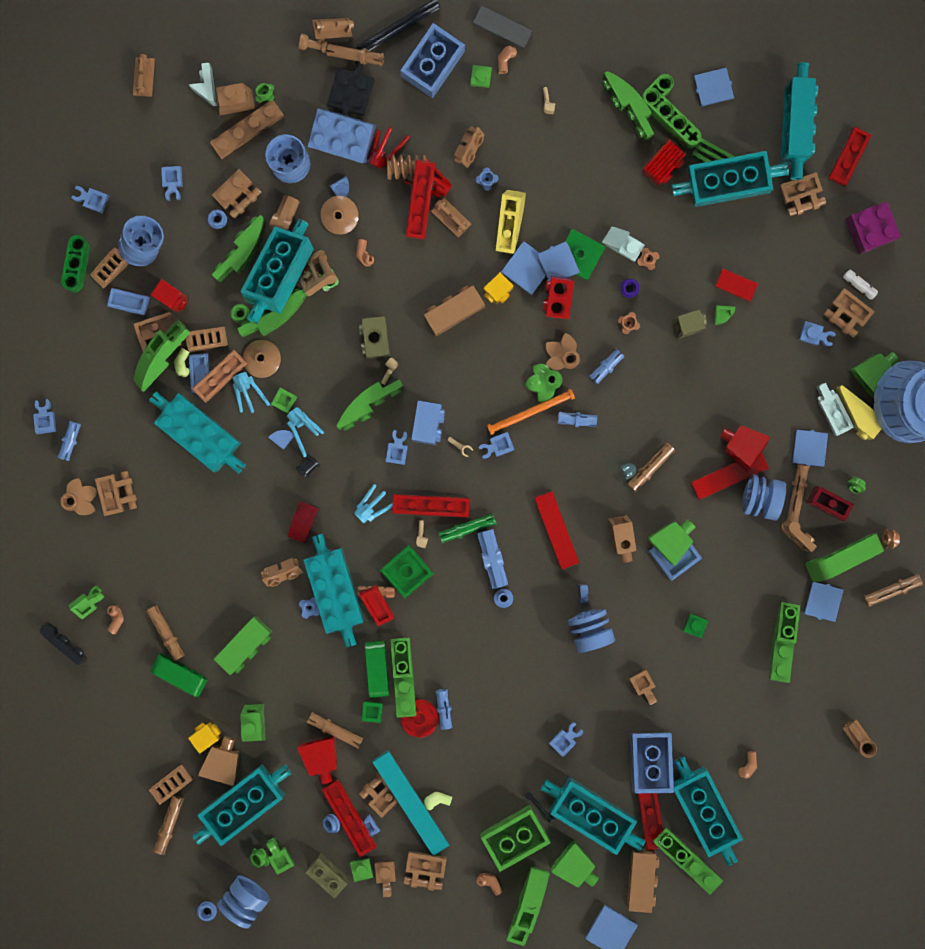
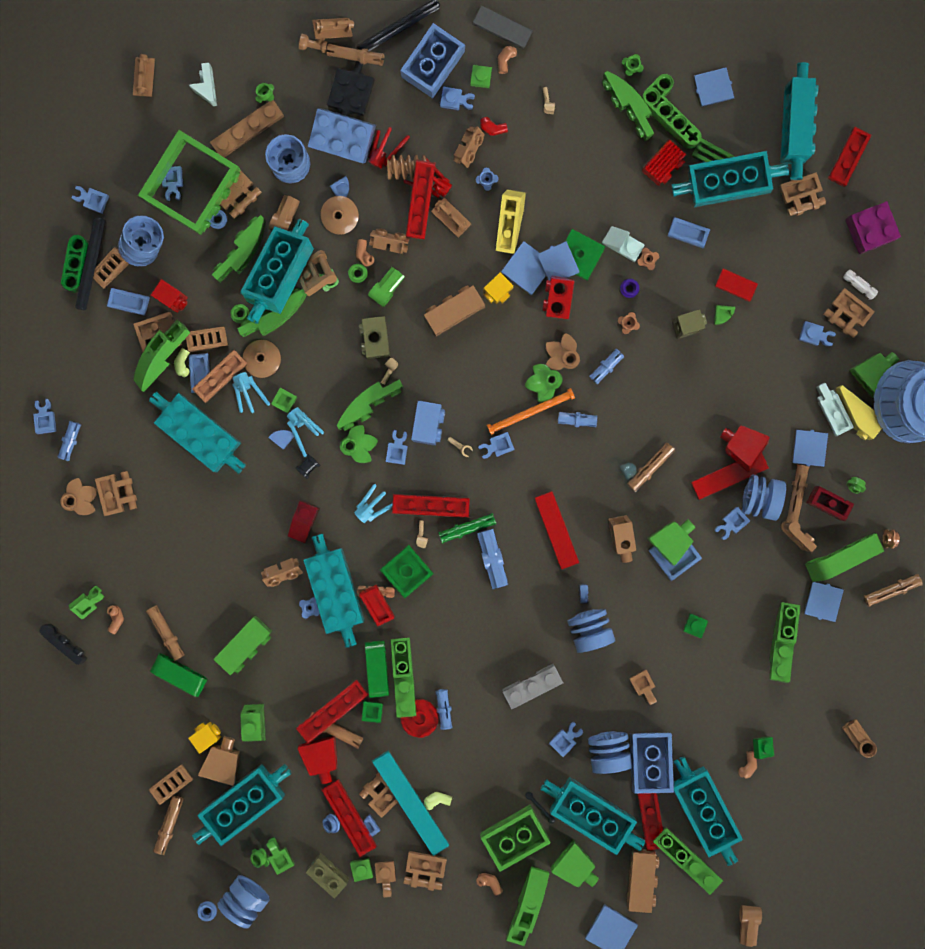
(90, 264): none -> black axle
(163, 168): none -> bright green window
(234, 98): medium nougat torso -> none
(332, 711): none -> red tile
(353, 269): none -> bright green plate
(361, 444): none -> bright green plate
(382, 238): none -> medium nougat hinge
(383, 290): none -> bright green piece
(453, 98): none -> medium blue plate
(491, 128): none -> red arm
(499, 593): medium blue plate -> none
(526, 690): none -> light grey arch
(609, 748): none -> medium blue wheel
(635, 59): none -> bright green plate
(688, 232): none -> medium blue tile
(733, 521): none -> medium blue plate
(750, 919): none -> medium nougat piece
(763, 747): none -> green plate

